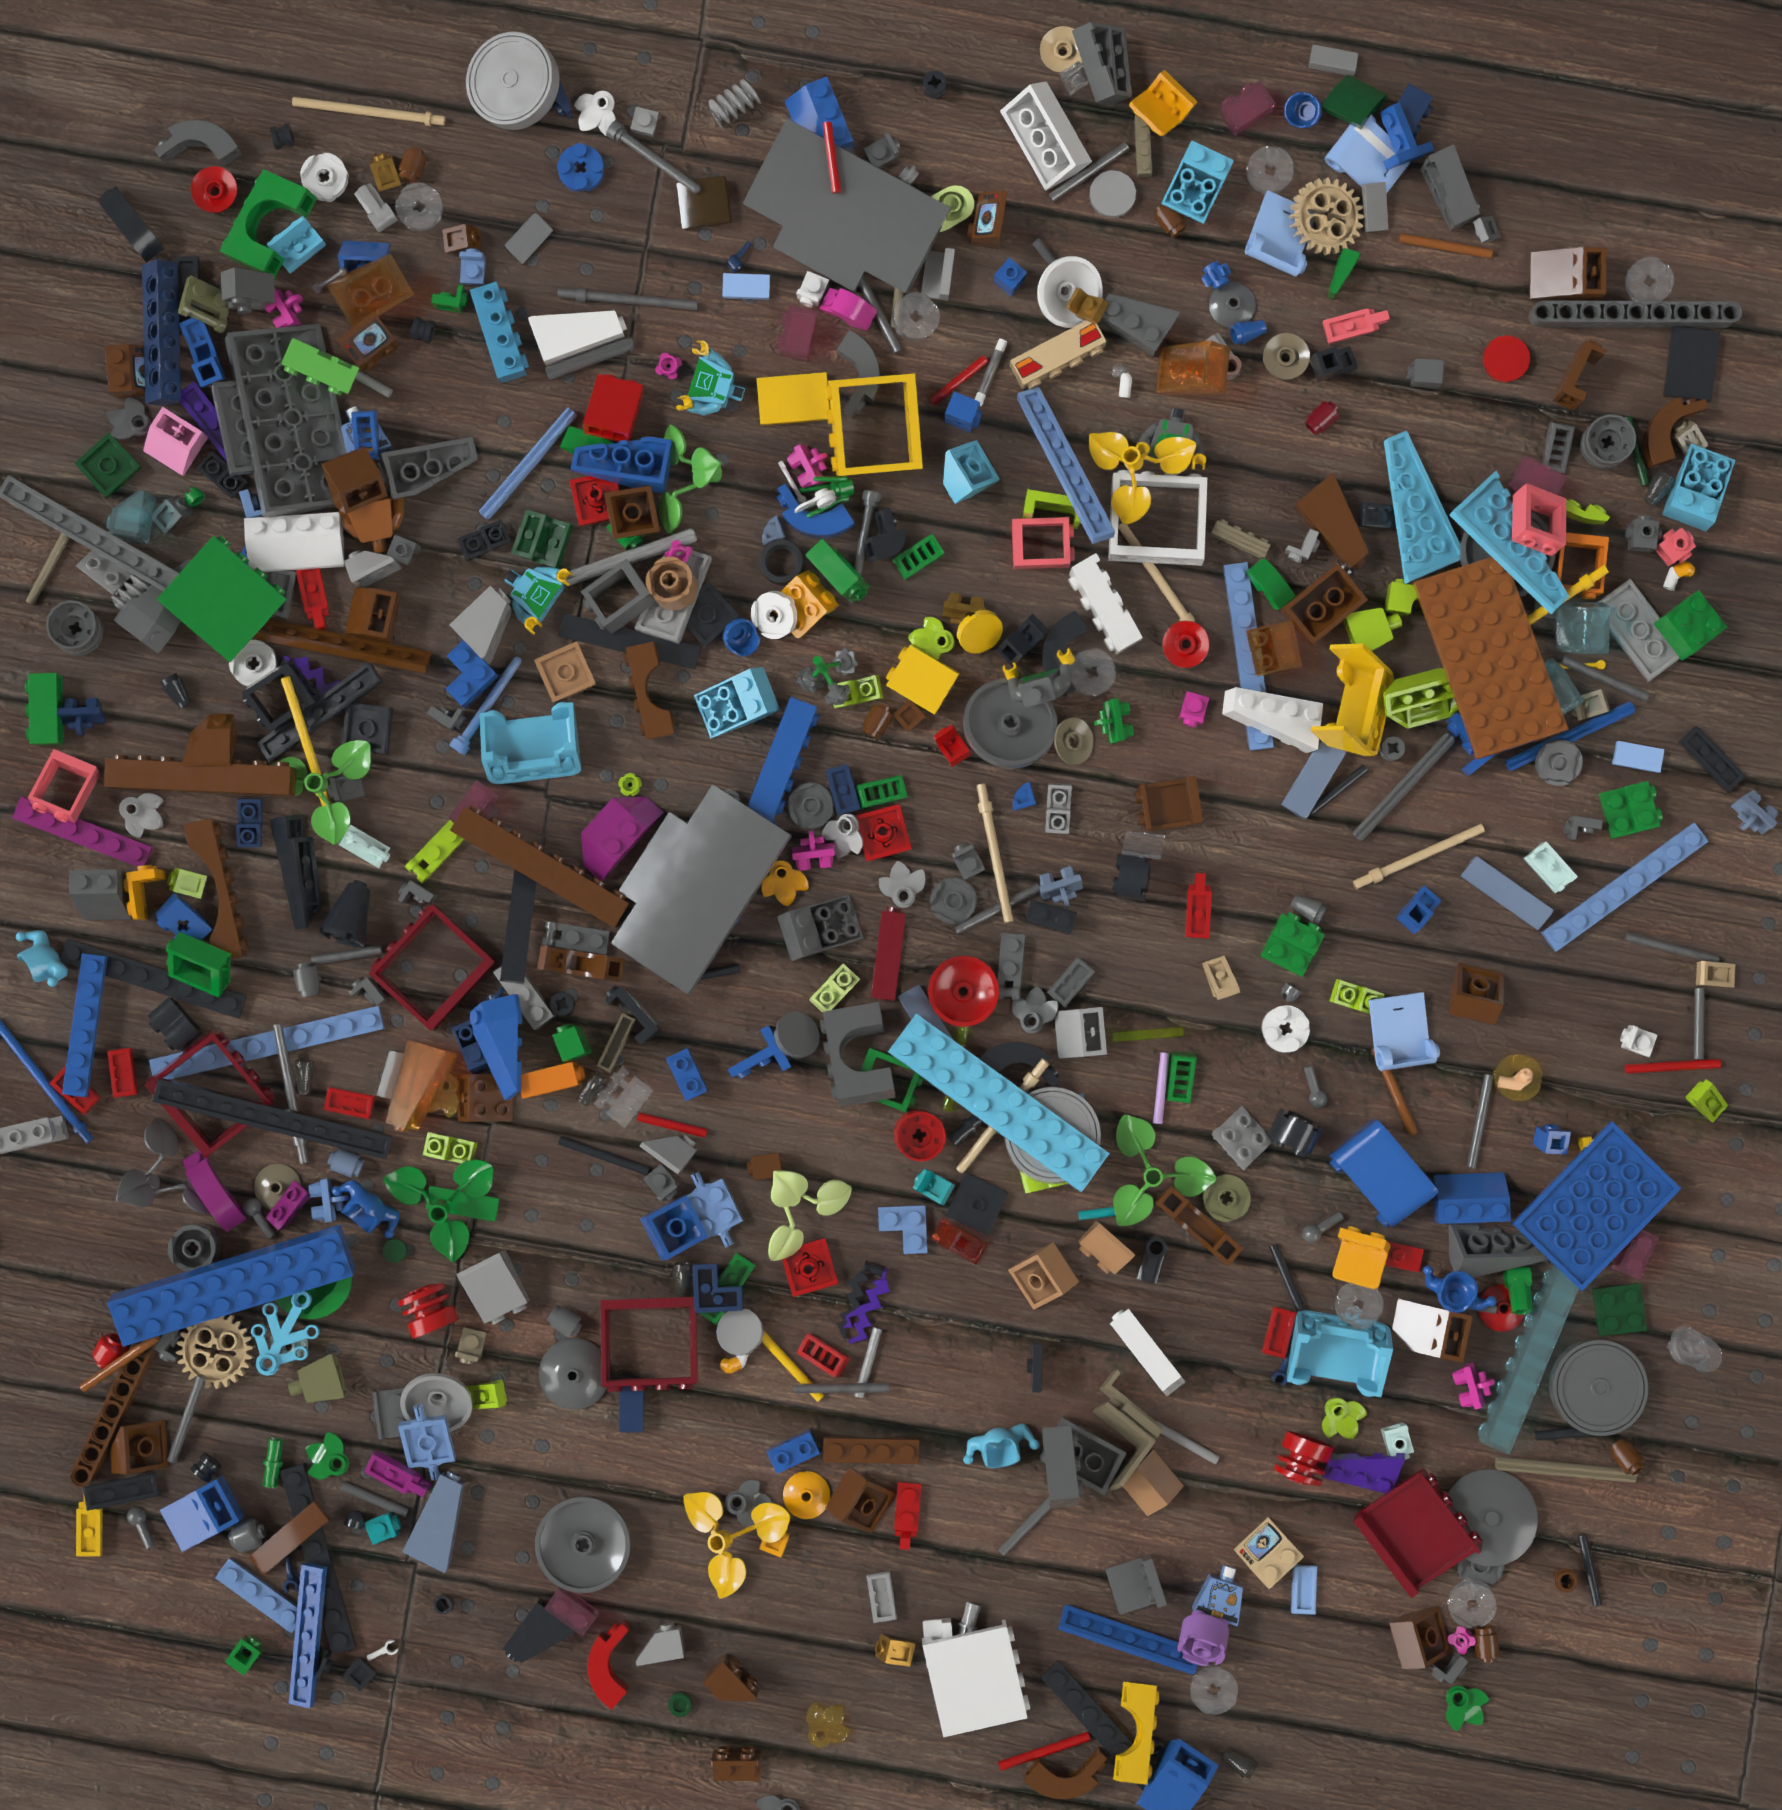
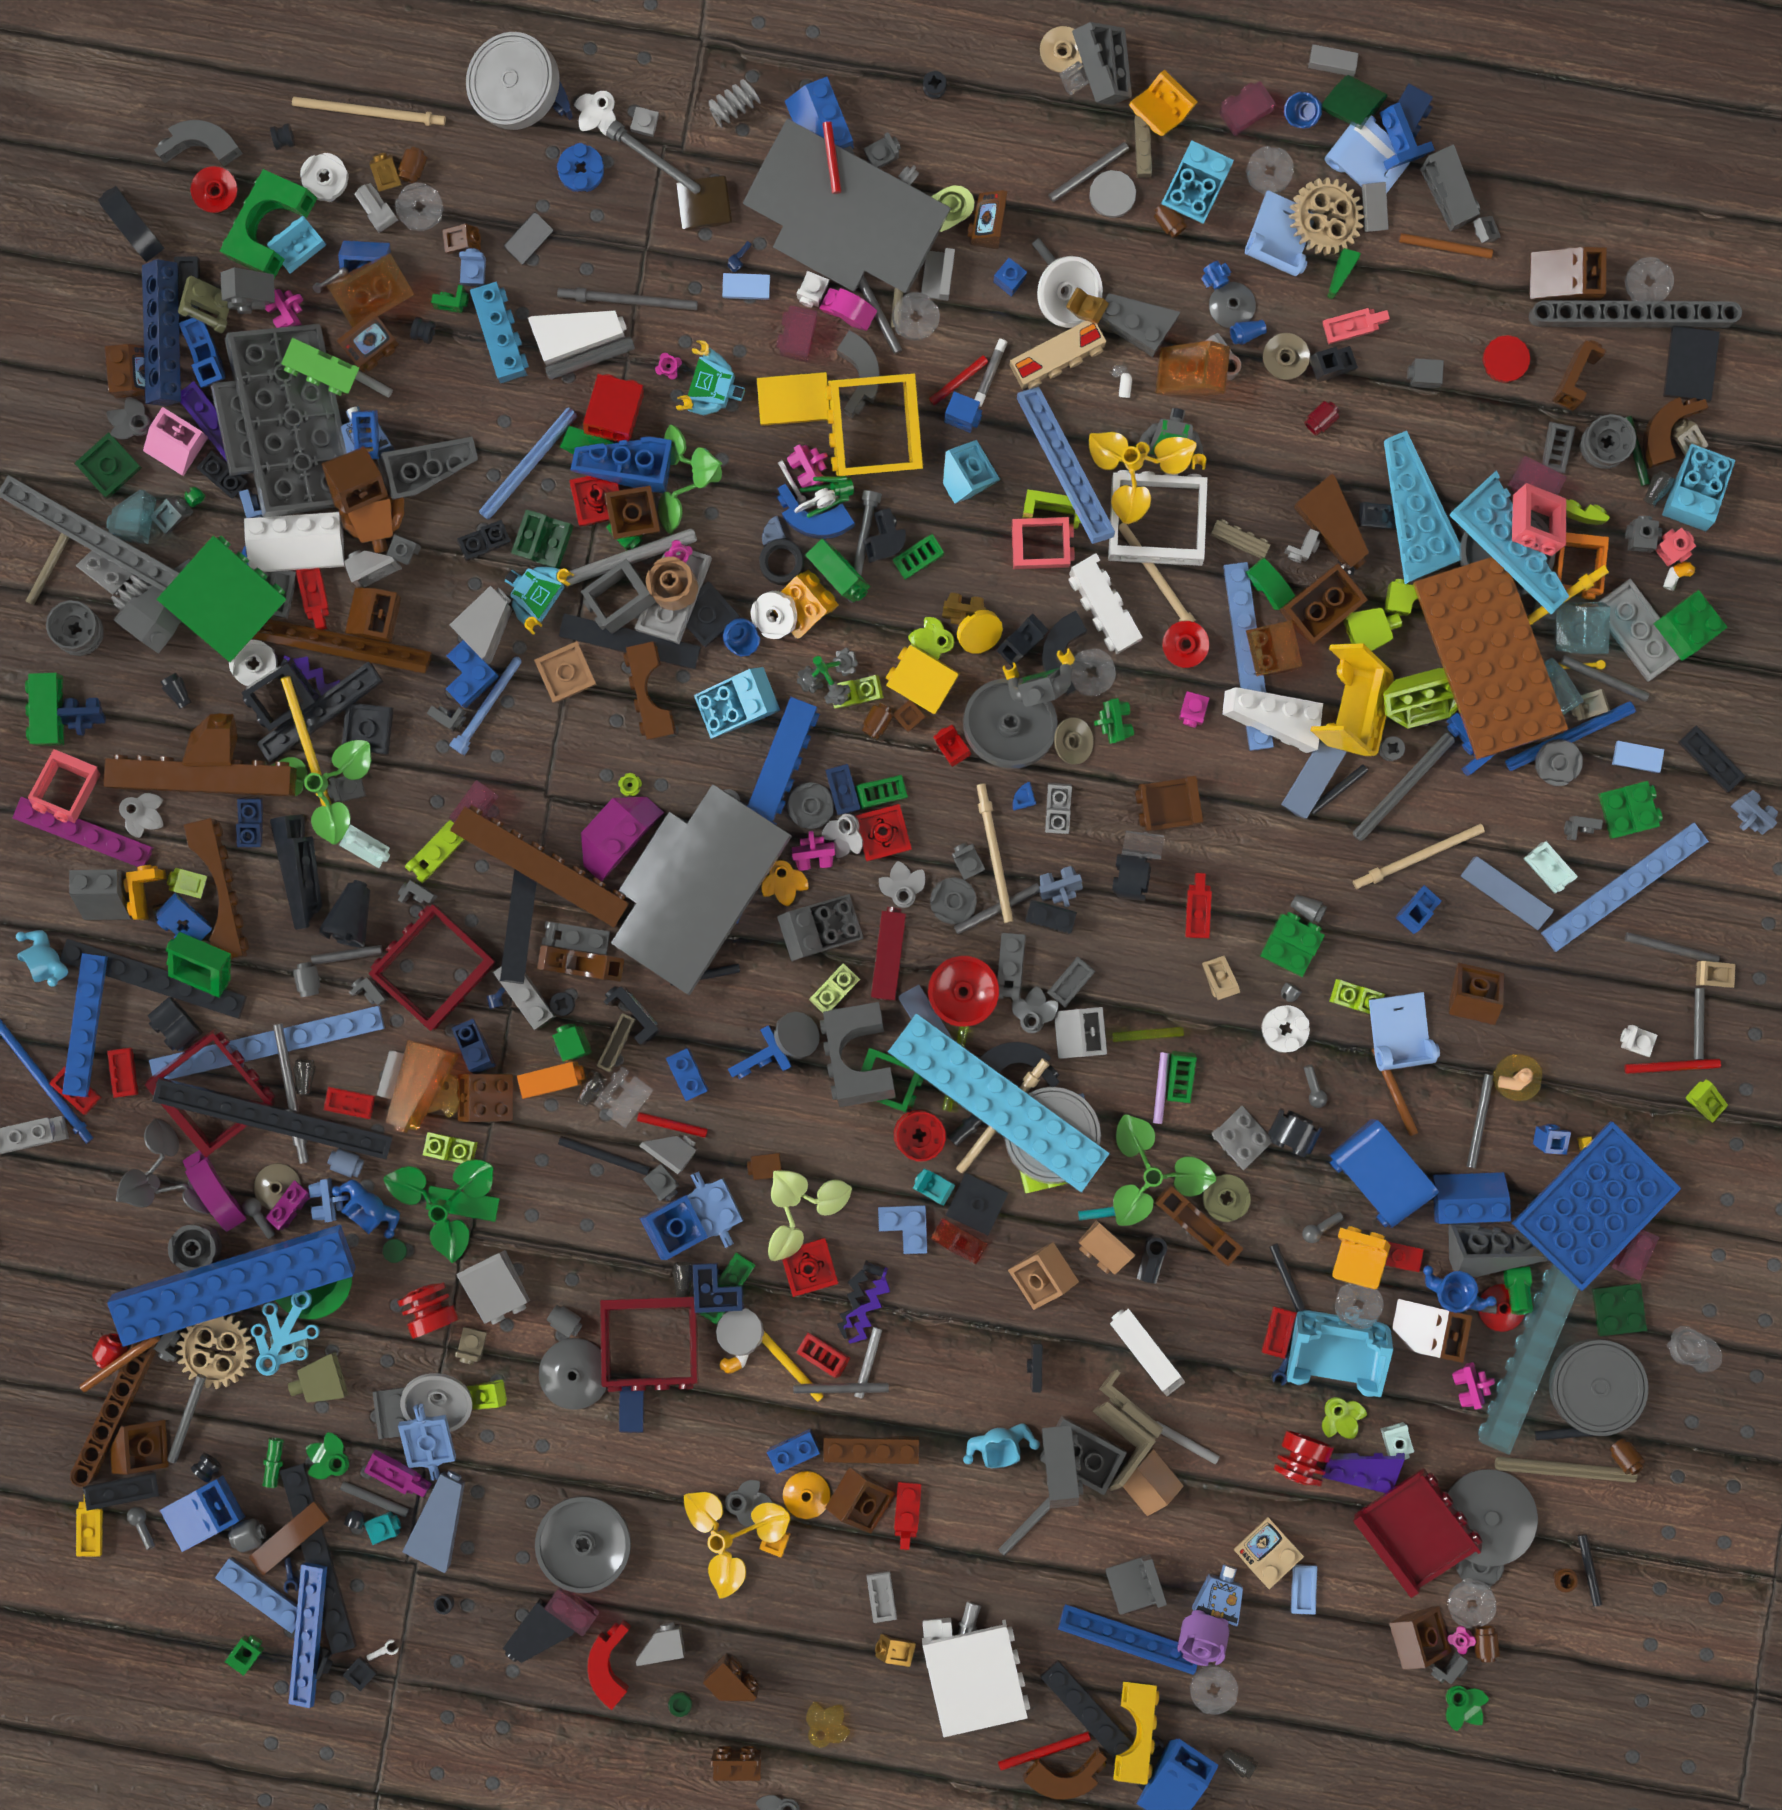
(496, 1032): blue wedge -> none
(530, 746): medium azure windscreen -> none
(1045, 135): white slope -> none

